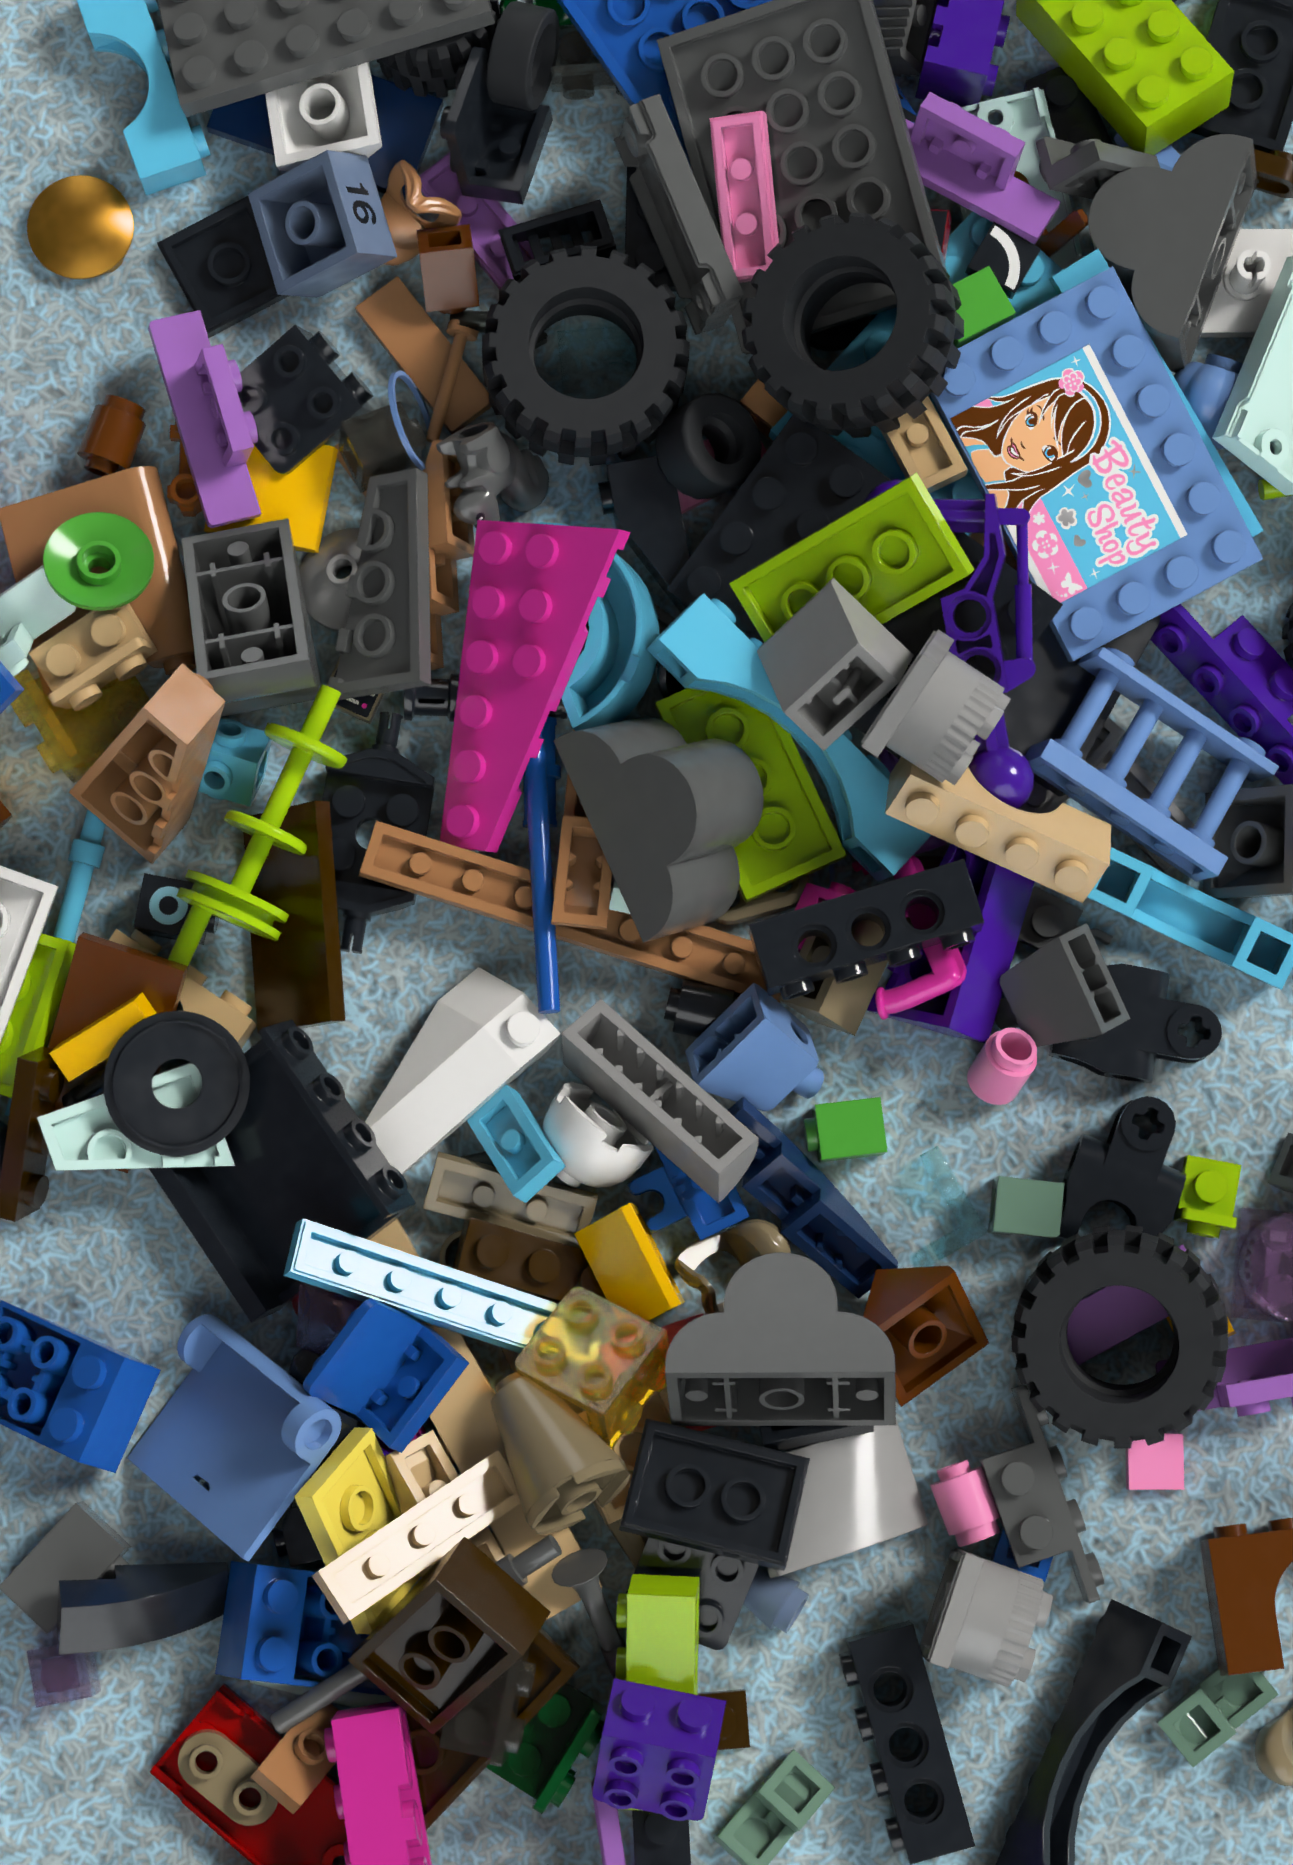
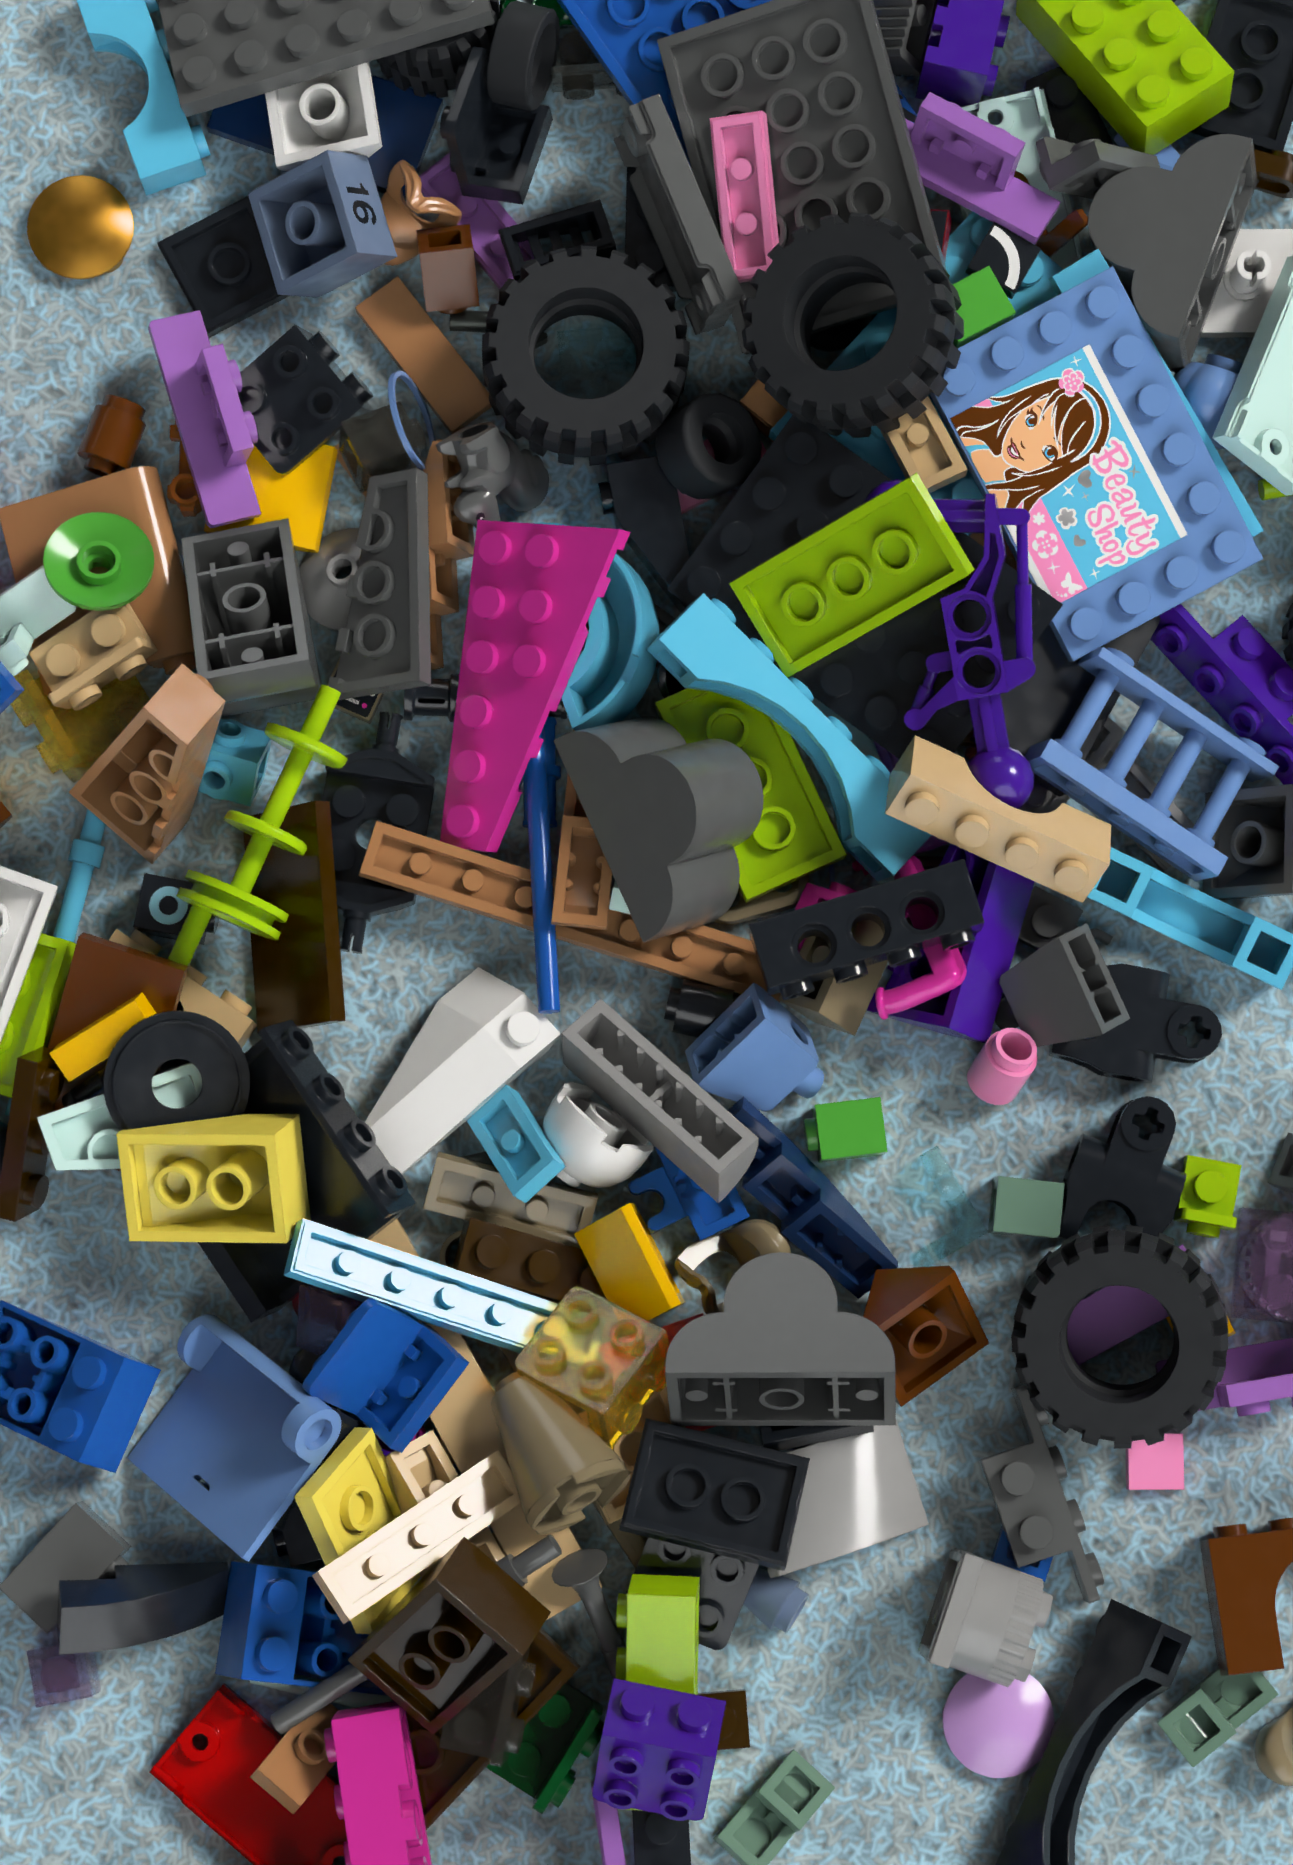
(215, 1180): none -> light yellow slope
(227, 1779): dark tan plate -> none
(461, 336): medium nougat piece -> none
(832, 663): light grey slope -> none
(938, 712): light grey piece -> none
(944, 1824): black brick -> none
(965, 1503): bright pink brick -> none
(996, 1726): none -> lavender dish

